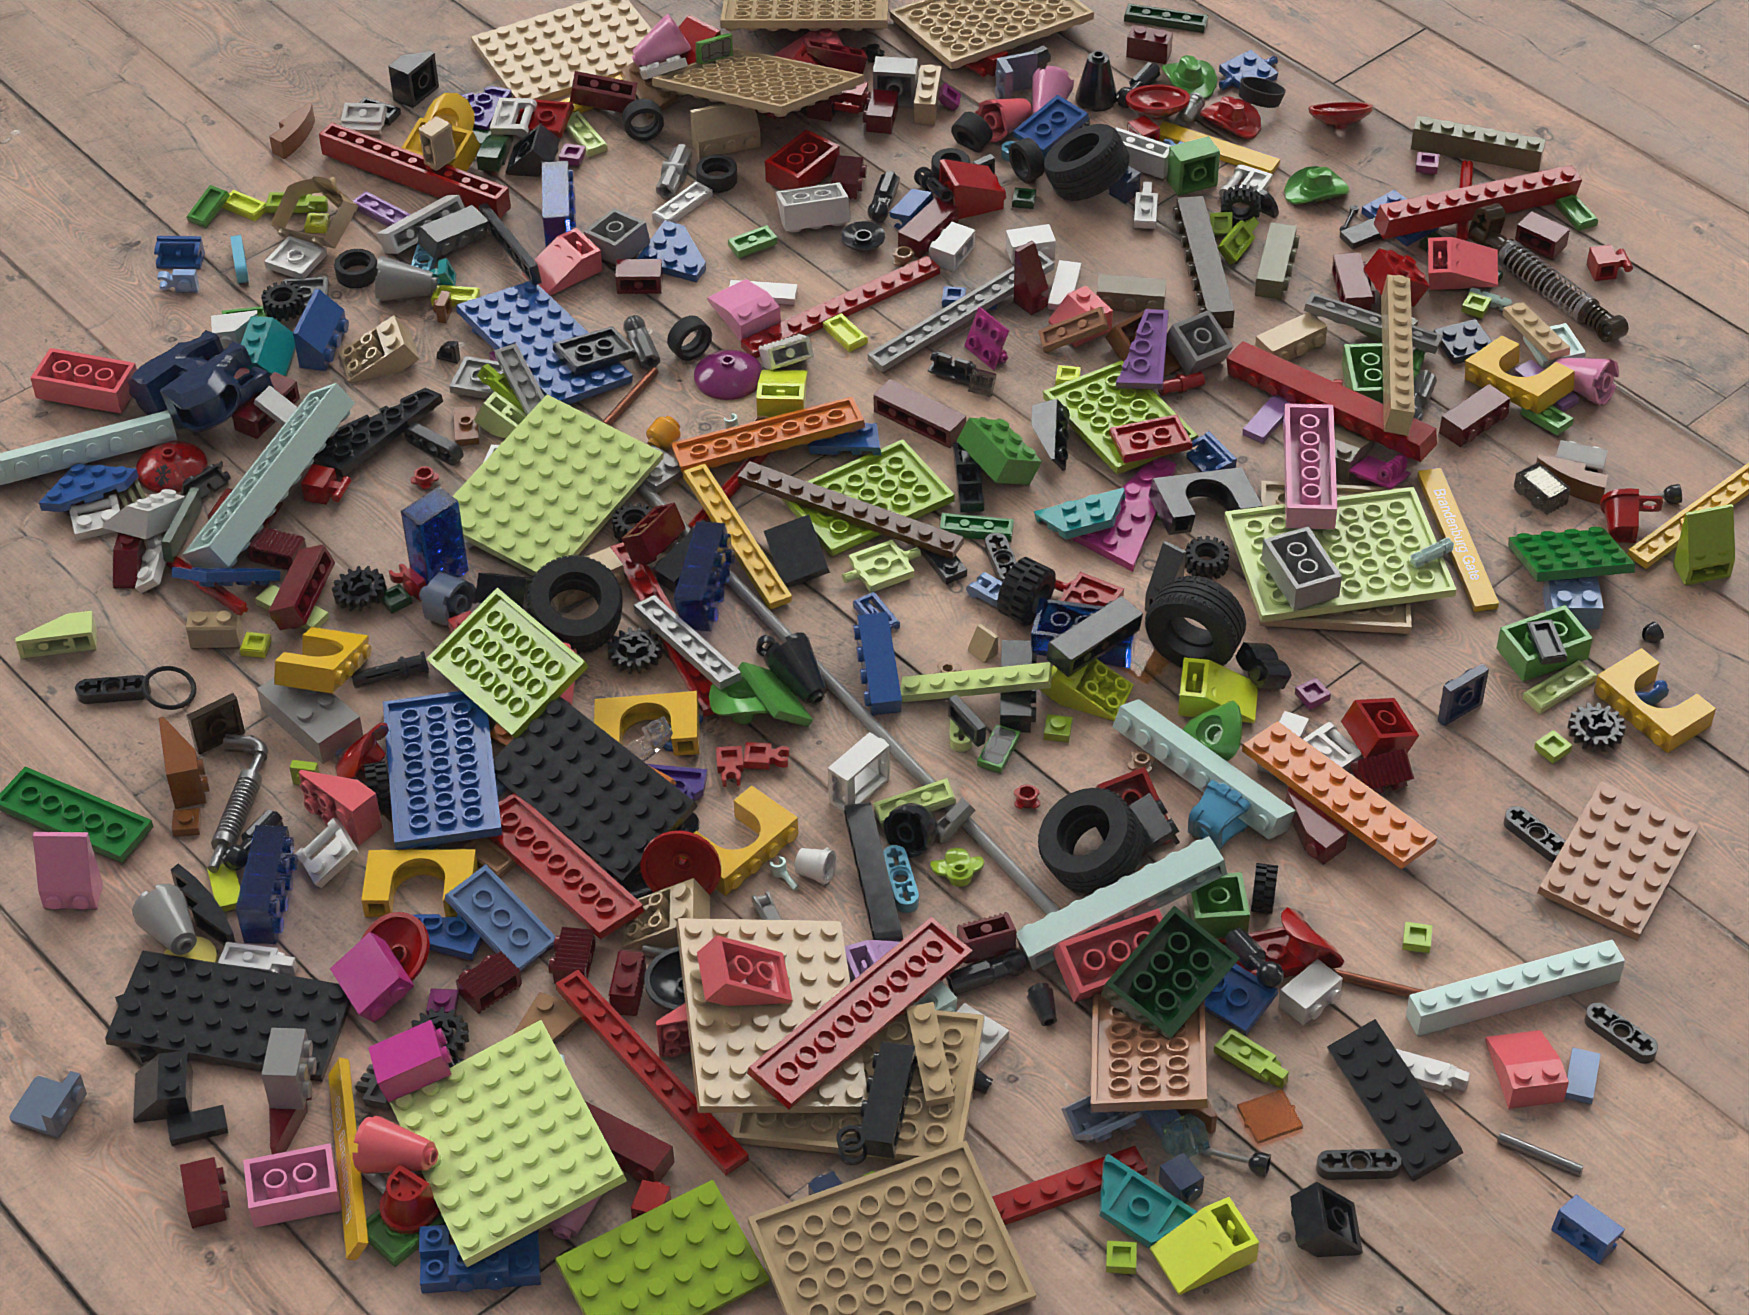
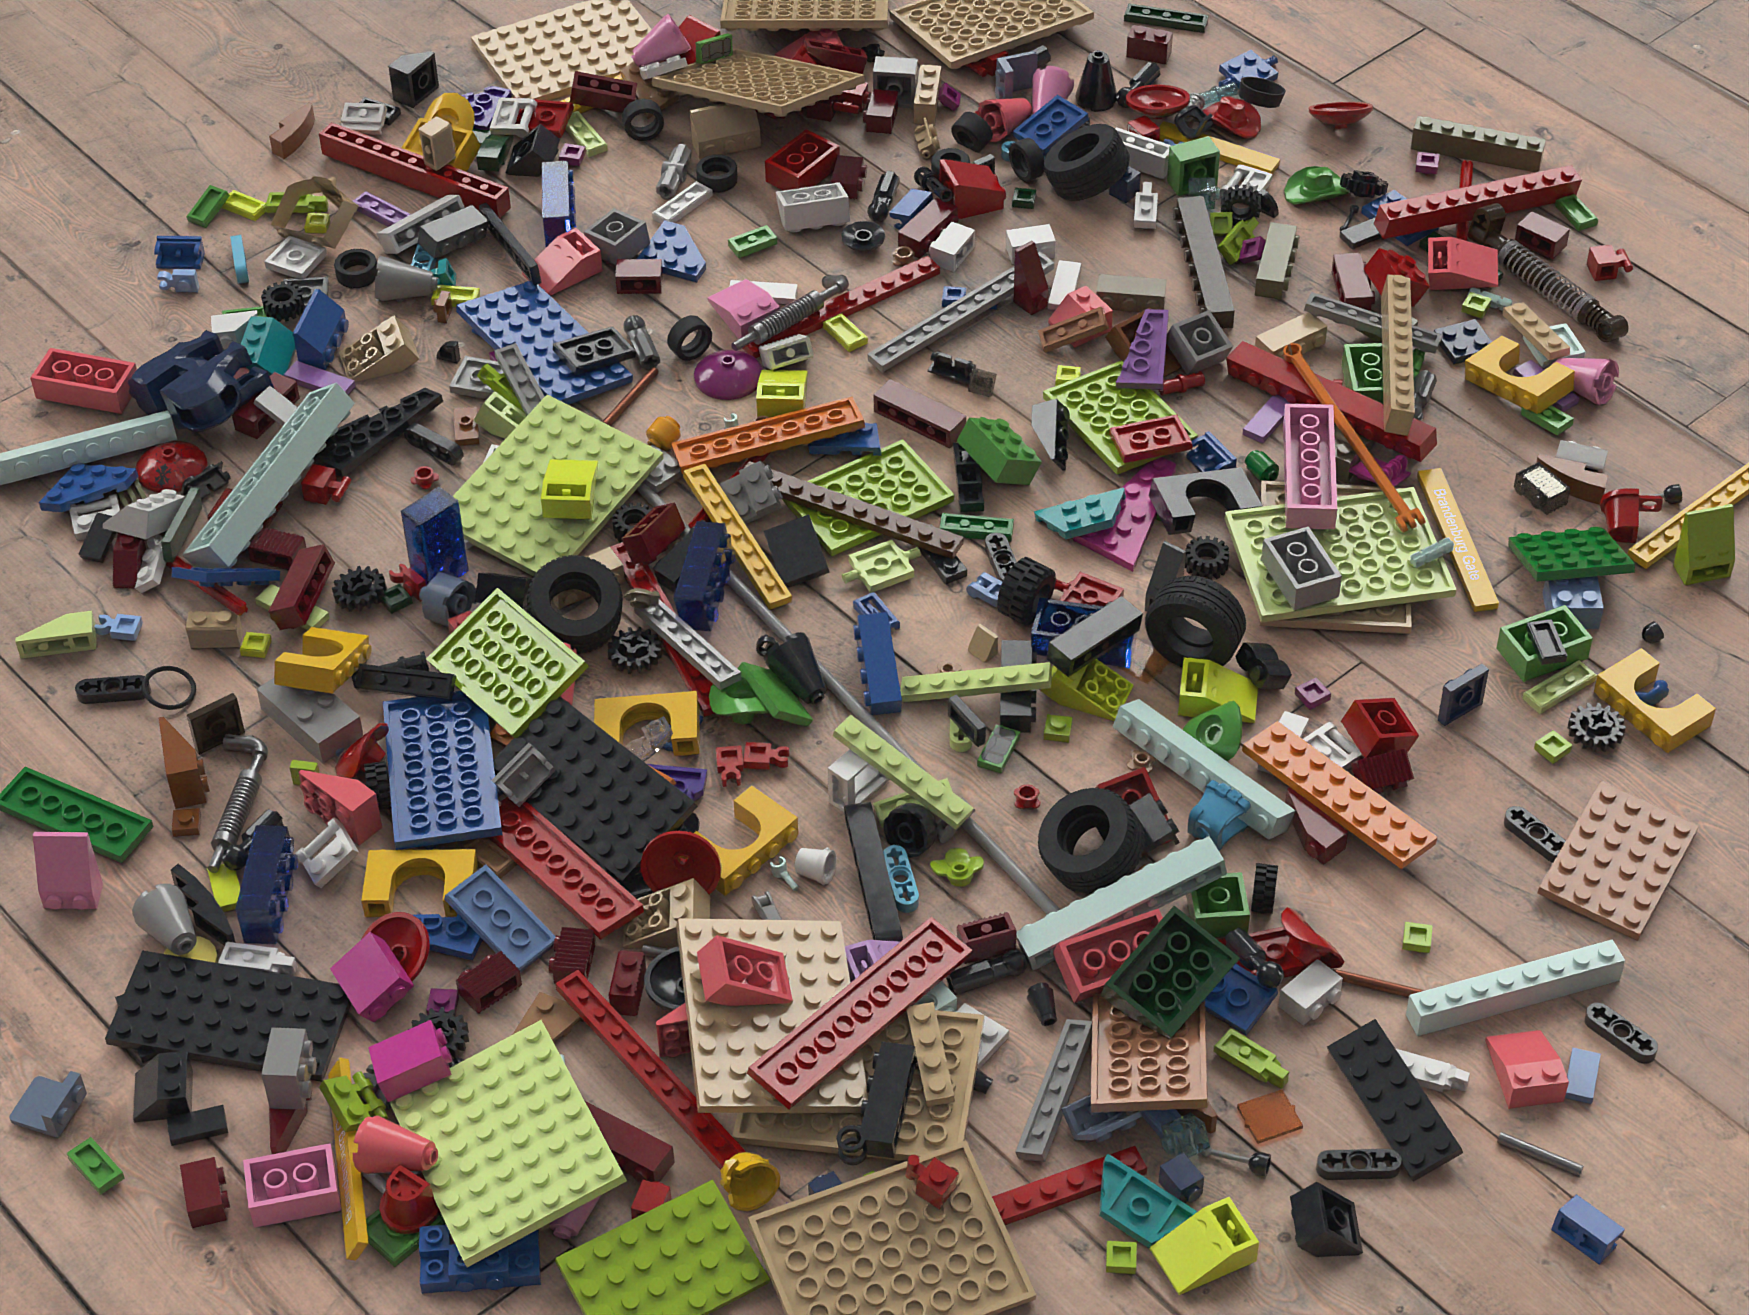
(95, 1165): none -> bright green plate
(97, 540): none -> black tile
(122, 627): none -> light blue plate
(316, 378): none -> medium lavender tile
(346, 1103): none -> lime plate
(405, 682): none -> black tile
(523, 775): none -> light grey hinge
(569, 489): none -> neon yellow slope
(642, 598): none -> dark tan animal
(749, 1181): none -> yellow helmet
(753, 492): none -> light grey plate
(792, 312): none -> flat silver piece
(903, 772): none -> yellowish green plate
(926, 139): none -> tan hinge
(934, 1182): none -> red brick
(987, 339): dark pink hinge -> none
(1055, 1091): none -> light grey plate
(1192, 76): bright green hat -> none
(1205, 122): none -> black piece
(1206, 188): none -> clear light blue brick
(1217, 92): none -> clear light blue pin
(1252, 249): none -> magenta plate
(1262, 466): none -> green brick
(1364, 184): none -> black gear
(1405, 514): none -> orange hinge
(1474, 415): brick -> none

